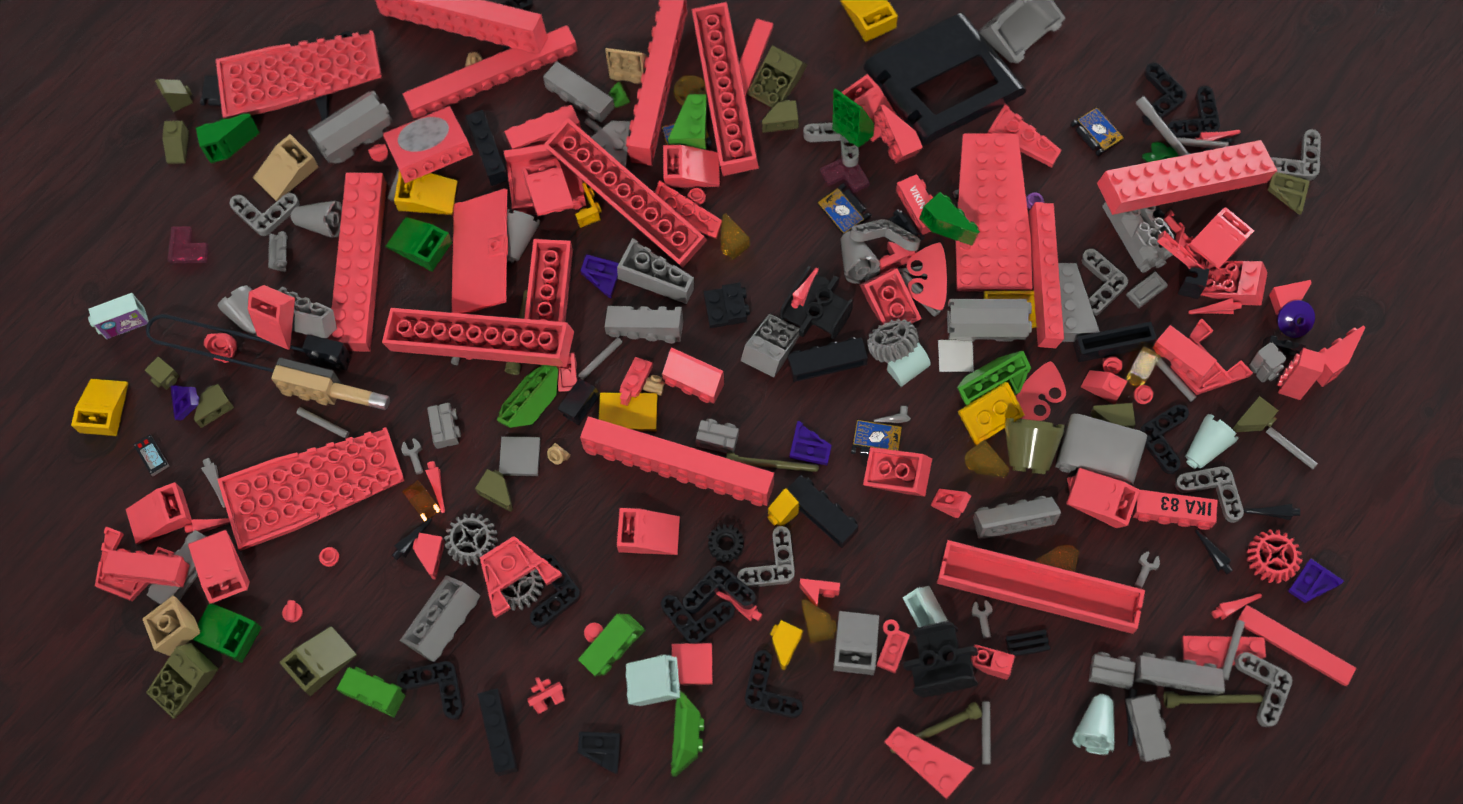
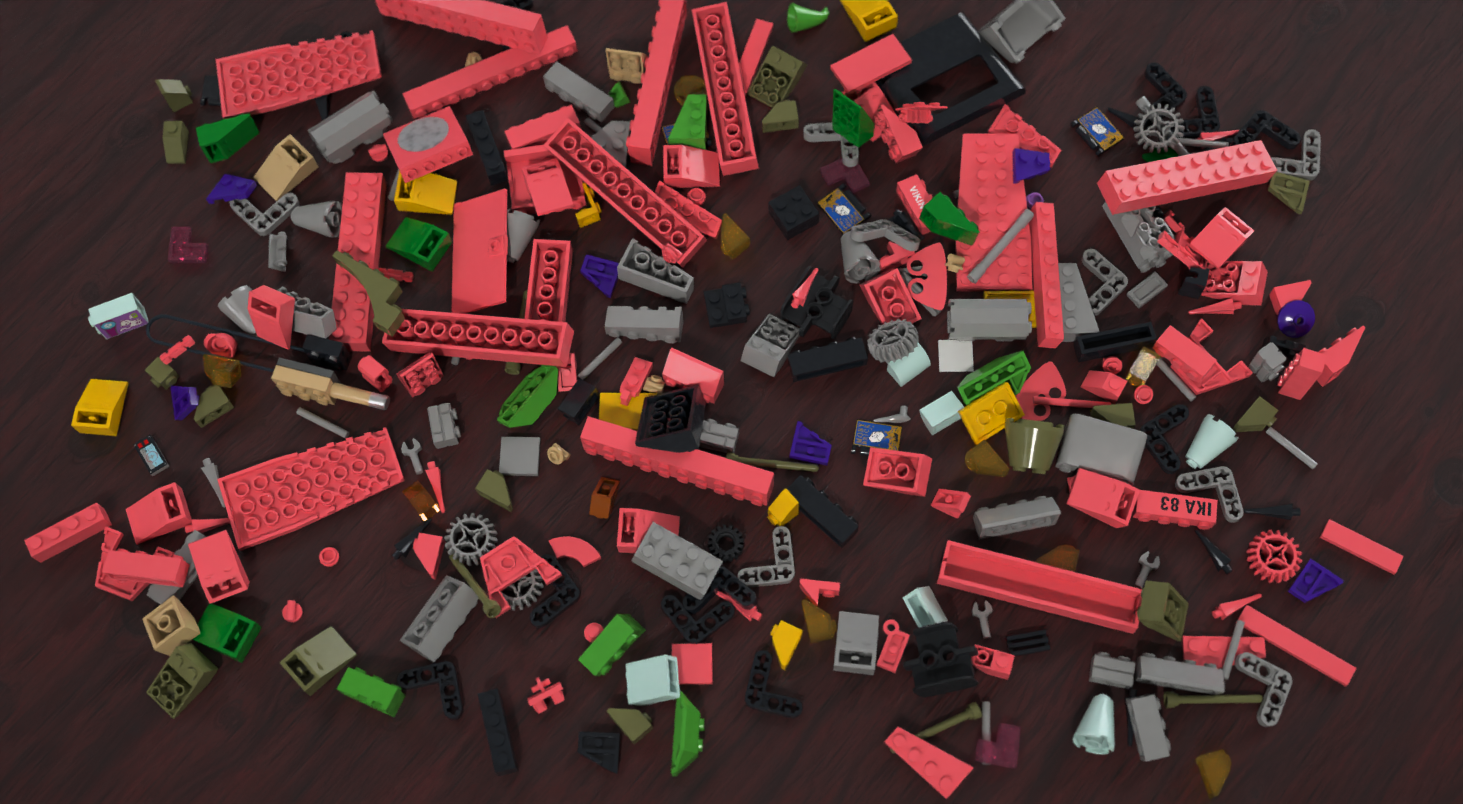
(68, 532): none -> coral brick
(177, 349): none -> coral axle
(222, 370): none -> clear yellow slope
(231, 188): none -> dark purple wing
(374, 373): none -> coral brick
(380, 289): none -> olive arch
(399, 275): none -> coral axle
(420, 374): none -> coral slope
(490, 607): none -> olive piece
(574, 548): none -> coral tile
(604, 497): none -> dark orange slope
(631, 722): none -> olive slope
(671, 254): none -> coral plate
(672, 420): none -> black slope
(677, 561): none -> light grey brick
(793, 212): none -> black brick
(802, 18): none -> bright green hat
(870, 64): none -> coral tile
(918, 112): none -> coral hinge
(941, 412): none -> light aqua brick
(955, 263): none -> tan plate
(1003, 752): none -> clear pink plate
(1019, 224): none -> light grey piece
(1029, 164): none -> dark purple wing
(1067, 402): none -> coral bar
(1127, 118): none -> black piece
(1163, 609): none -> olive slope
(1166, 126): none -> light grey gear
(1214, 771): none -> clear yellow slope
(1266, 127): none -> black beam
(1361, 547): none -> coral tile

